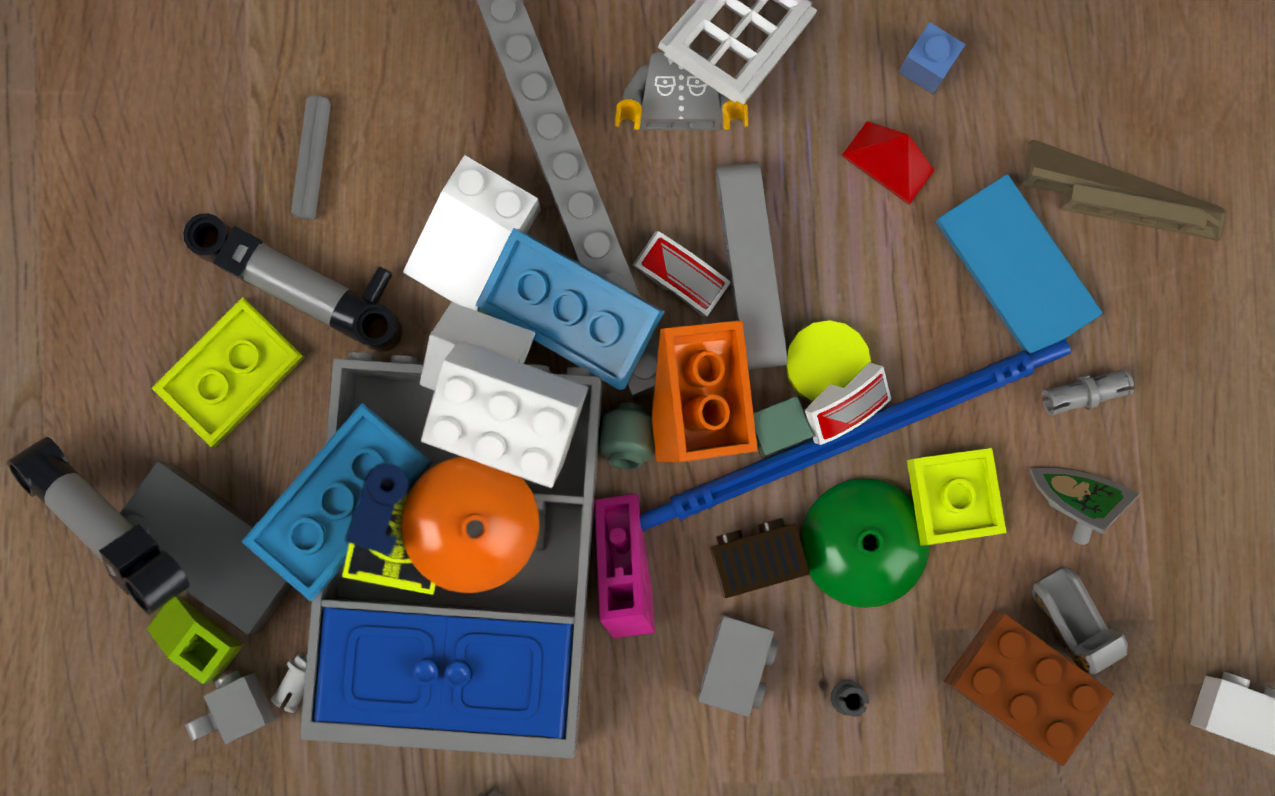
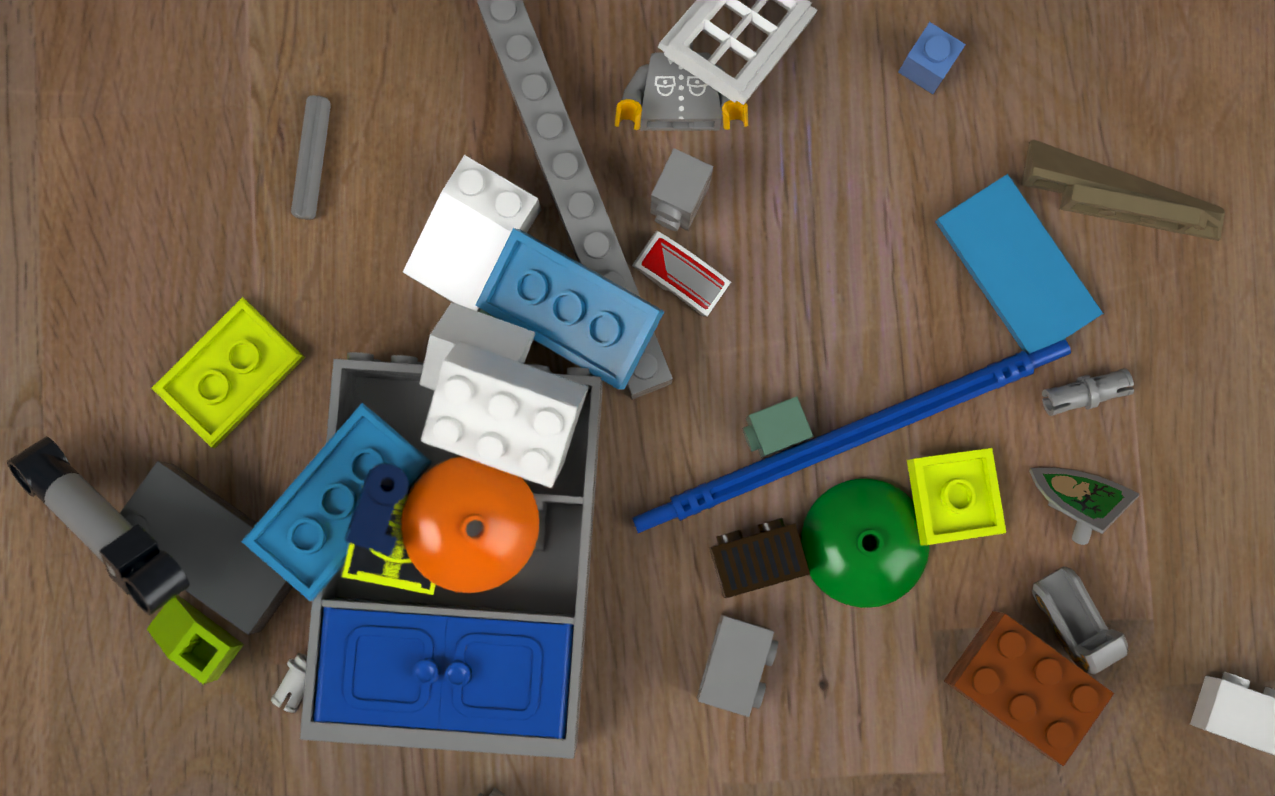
(235, 708): light grey brick -> none
(295, 282): piece -> none
(623, 568): dark pink slope -> none
(627, 436): sand green head -> none
(680, 190): none -> light grey brick
(702, 393): orange slope -> none
(751, 263): light grey beam -> none
(824, 356): neon yellow tile -> none
(842, 690): dark grey pin -> none
(844, 409): slope -> none
(890, 160): red slope -> none

